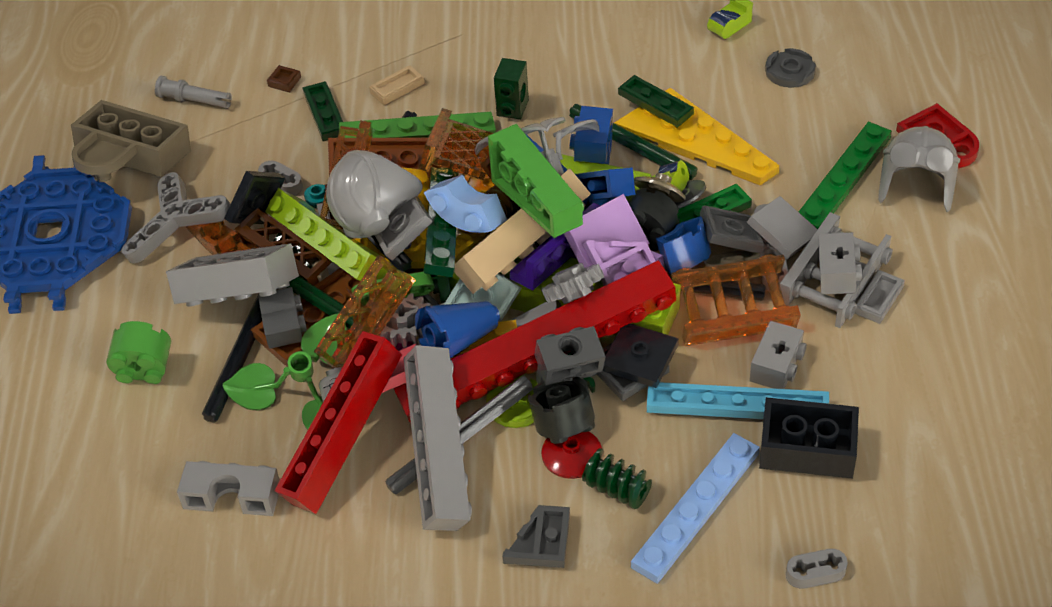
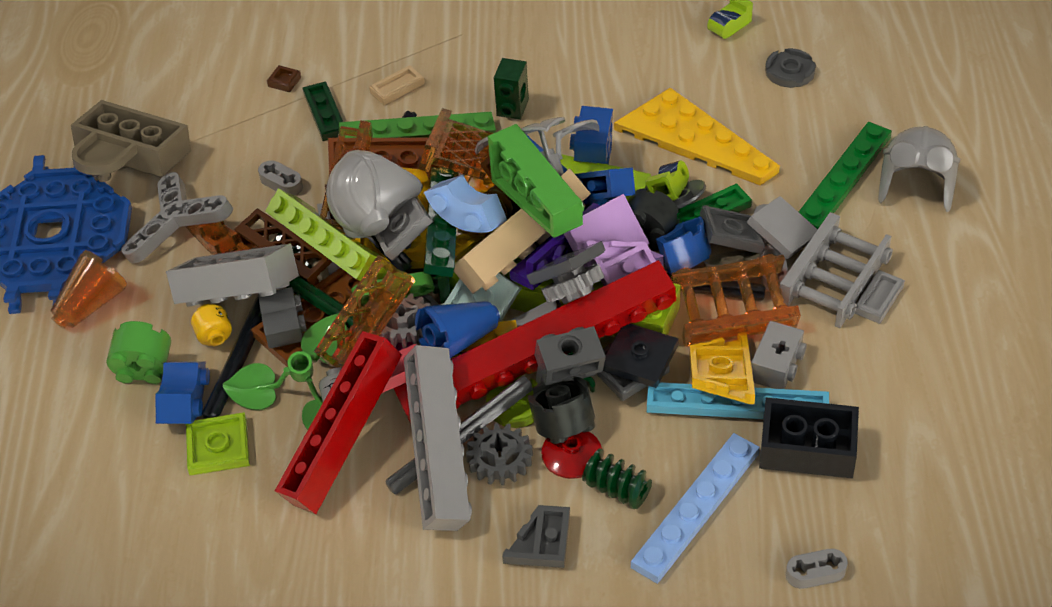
(86, 290): none -> clear orange cone
(181, 392): none -> blue brick
(182, 90): light grey pin -> none
(206, 481): light grey arch -> none
(211, 323): none -> yellow head
(217, 444): none -> lime tile
(253, 193): black plate -> none
(315, 194): teal plate -> none
(515, 454): none -> dark grey gear
(566, 263): none -> dark grey tile
(641, 145): dark green axle -> none
(656, 101): dark green tile -> none
(662, 184): dark tan dish -> none
(723, 368): none -> yellow wing
(838, 263): light grey brick -> none
(939, 119): red tile -> none

